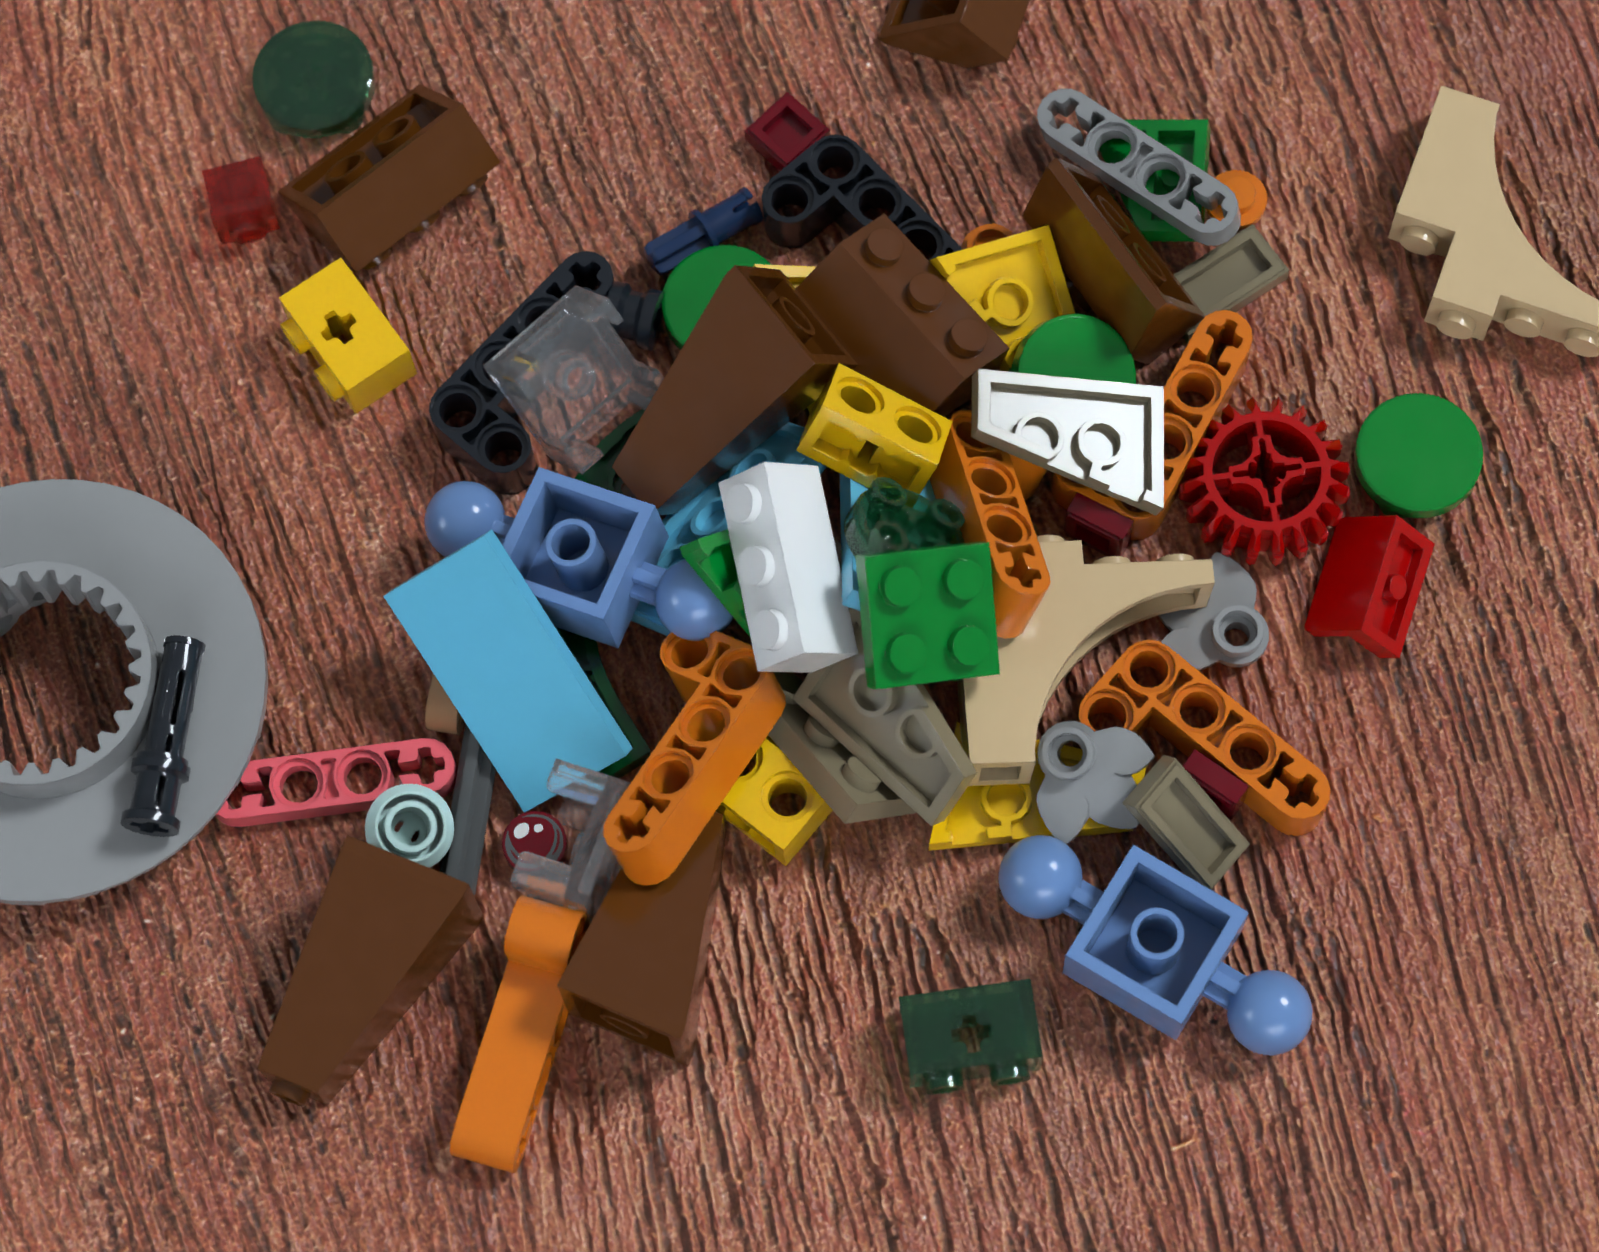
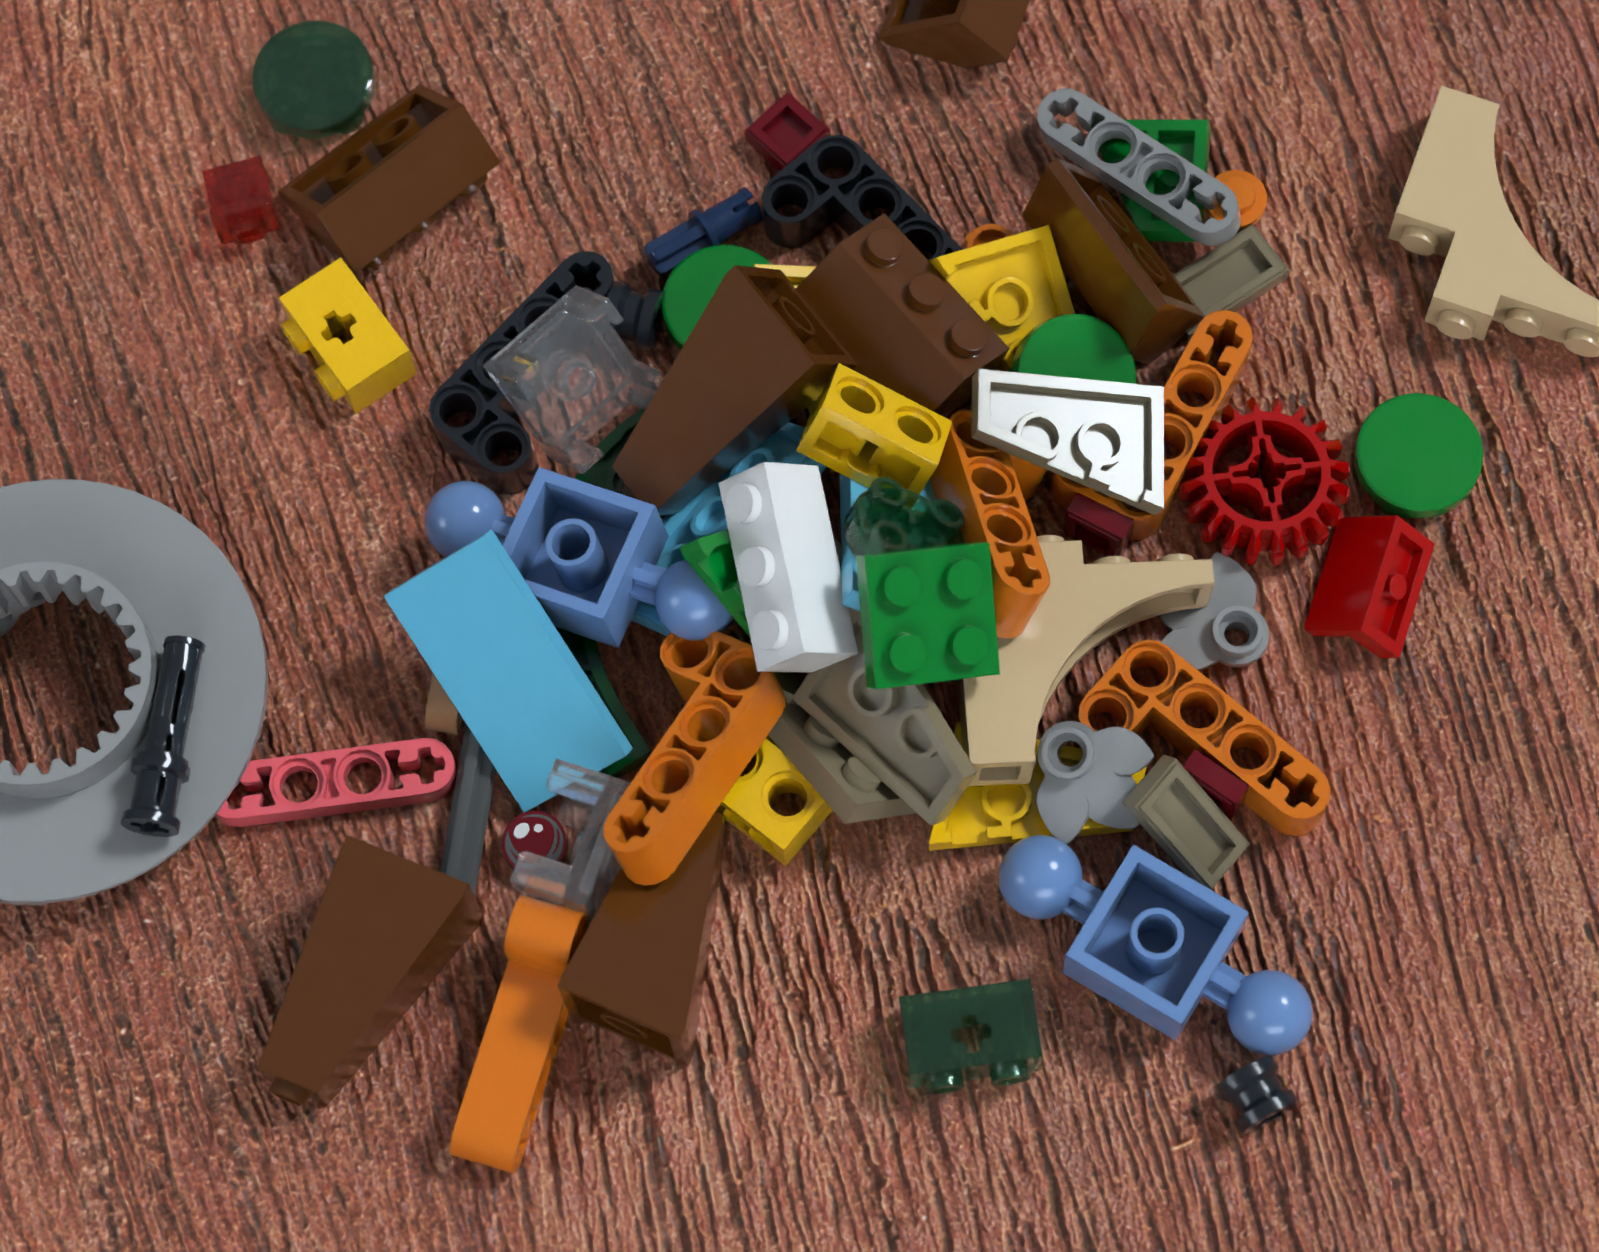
(420, 812): light aqua cone -> none
(1256, 1095): none -> black wheel

